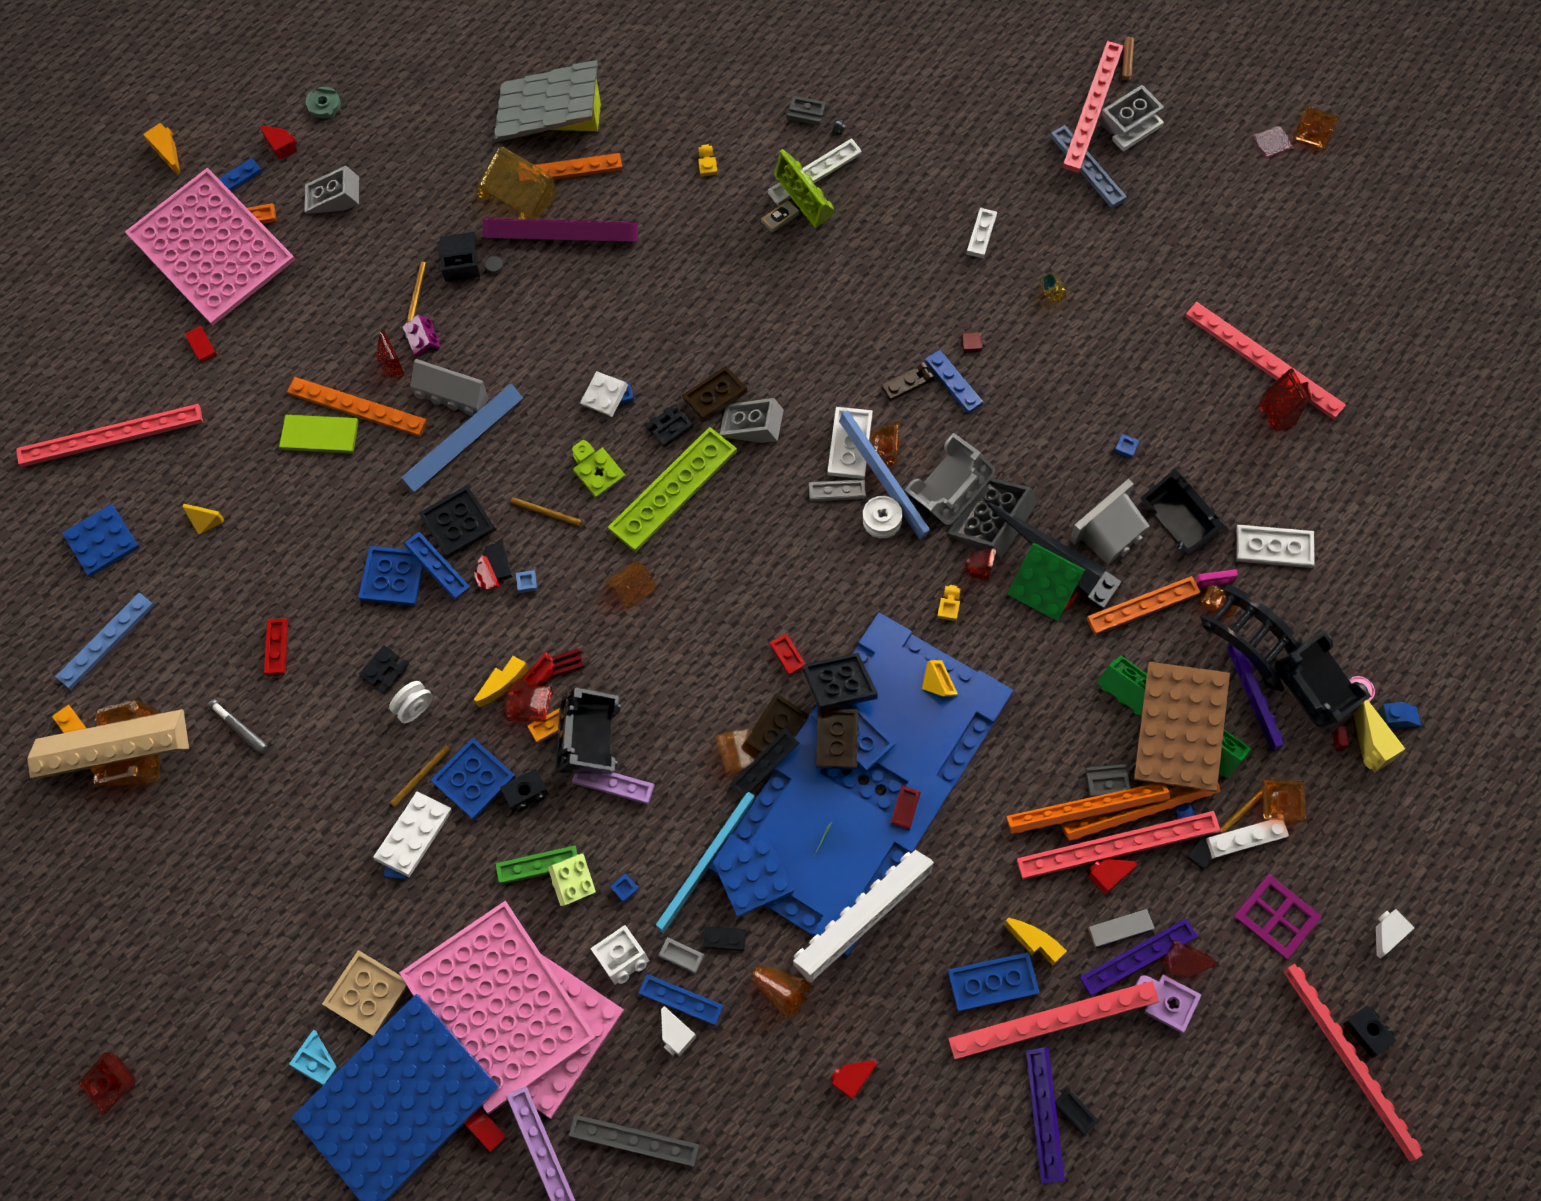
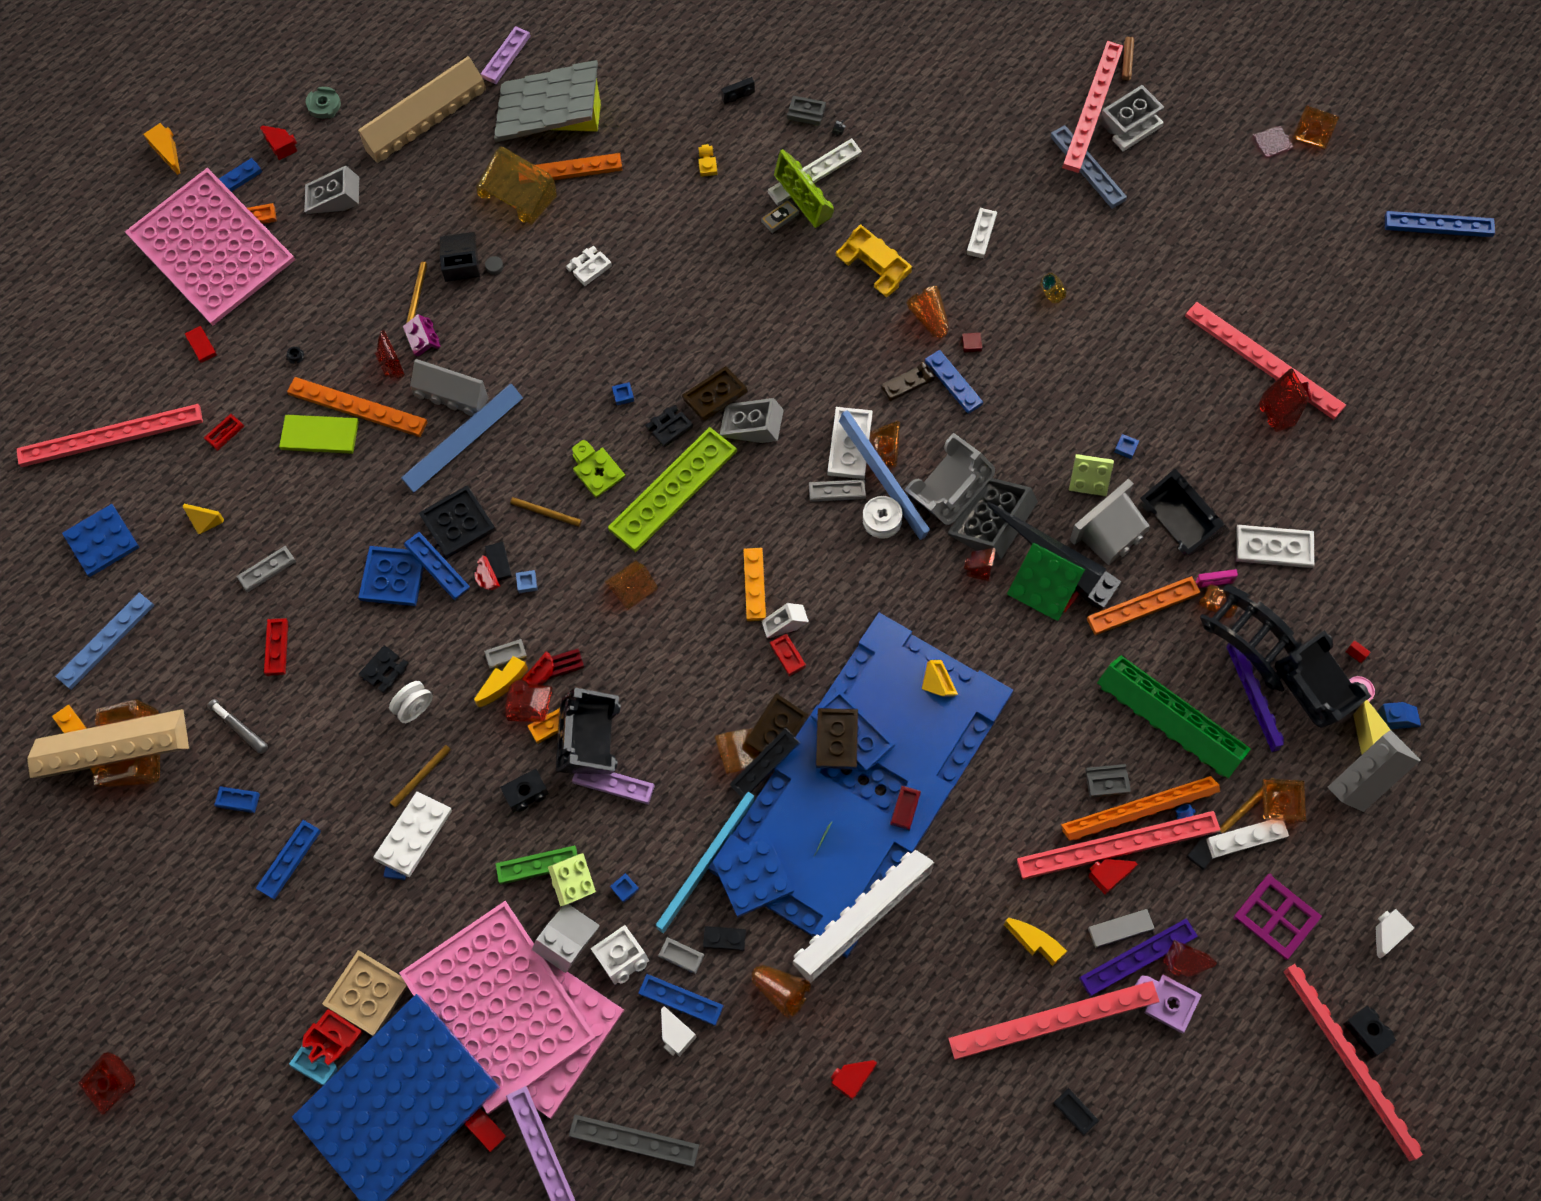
(226, 434): none -> red tile
(237, 799): none -> blue plate
(266, 569): none -> light grey tile
(288, 859): none -> blue plate
(295, 351): none -> black plate
(330, 1037): none -> red plate
(422, 110): none -> tan slope
(472, 778): blue plate -> none
(502, 654): none -> light grey tile
(505, 55): none -> lavender plate
(560, 229): magenta beam -> none
(565, 937): none -> light grey slope
(591, 268): none -> white plate
(604, 394): white plate -> none
(738, 90): none -> black plate
(754, 584): none -> light orange plate
(785, 620): none -> white slope
(839, 682): black plate -> none
(876, 255): none -> yellow bracket
(930, 311): none -> clear orange cone
(949, 607): yellow plate -> none
(993, 982): blue plate -> none
(1045, 1116): dark purple plate -> none
(1087, 807): orange plate -> none
(1091, 475): none -> yellowish green plate
(1182, 726): medium nougat plate -> none
(1340, 738): dark red tile -> none
(1357, 651): none -> red tile
(1374, 772): none -> light grey slope
(1439, 224): none -> blue plate

